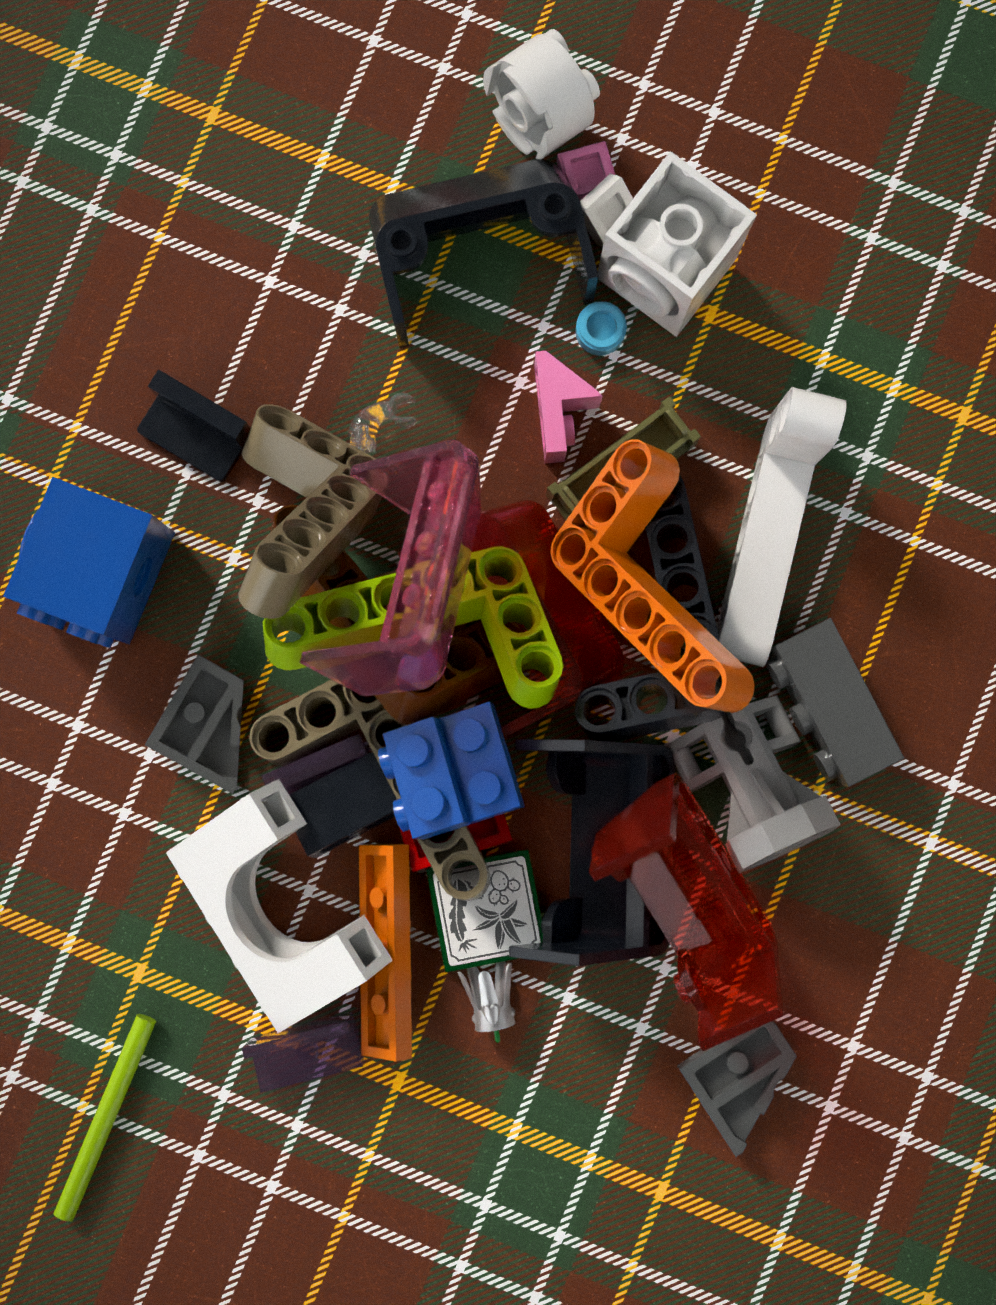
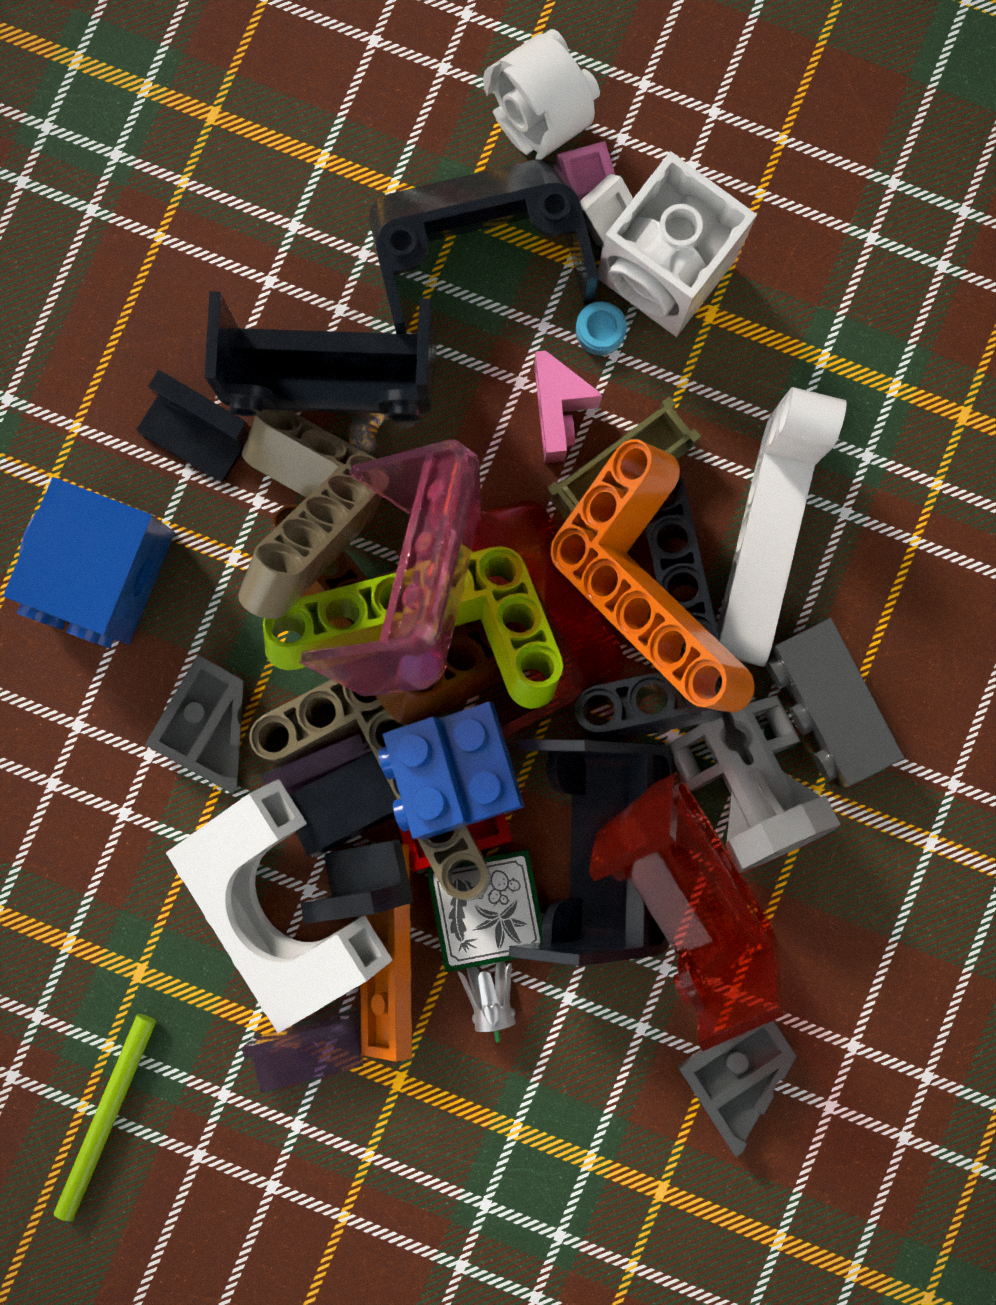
(320, 368): none -> black windscreen
(362, 883): none -> black panel

